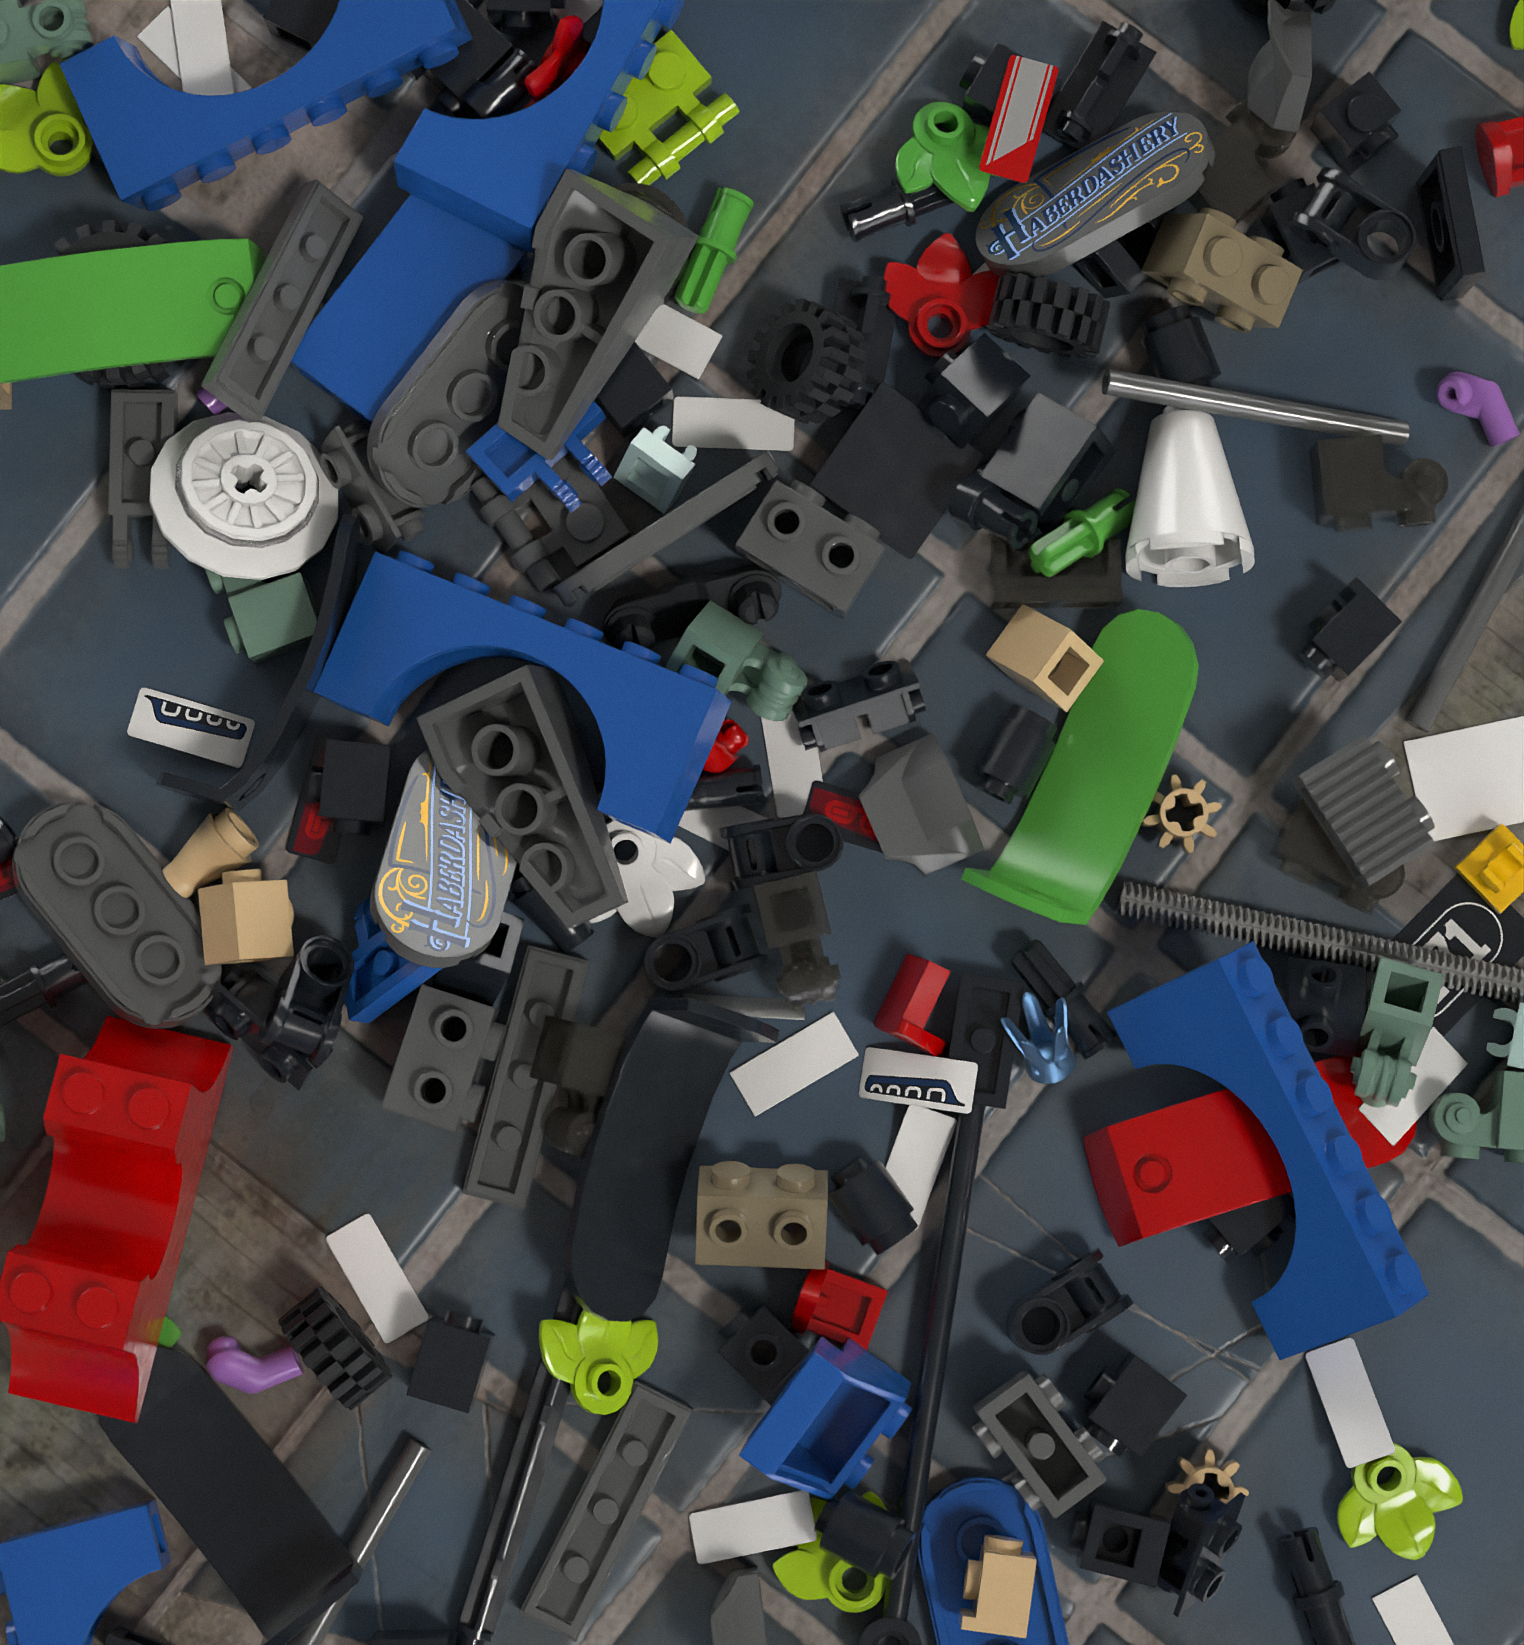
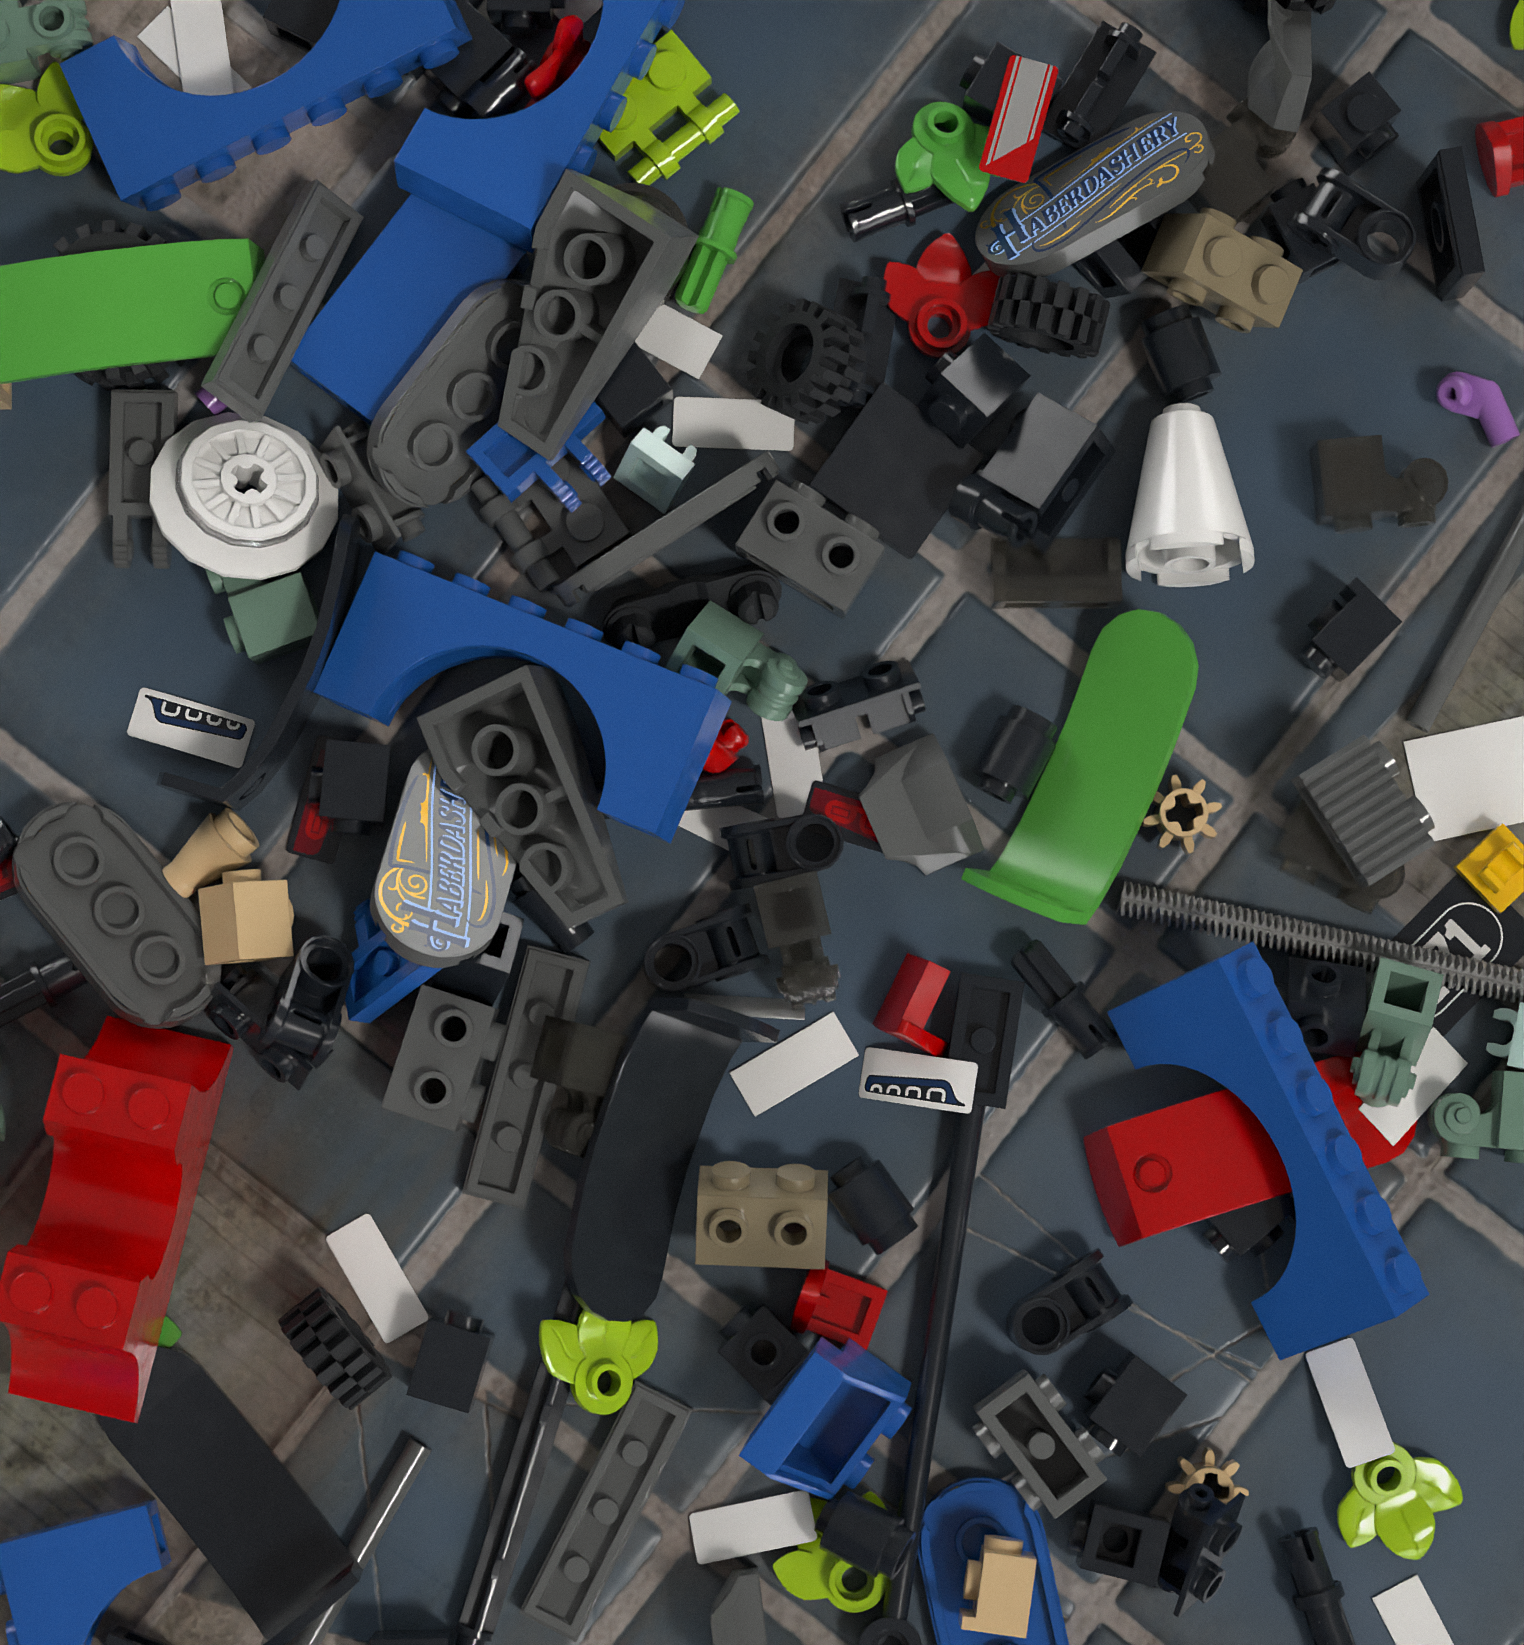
(248, 1373): medium lavender arm -> none
(651, 878): white plate -> none
(919, 1154): white sticker -> none
(1044, 657): tan brick -> none
(1047, 1051): flat silver piece -> none
(1081, 534): bright green axle -> none
(1253, 407): dark grey piece -> none

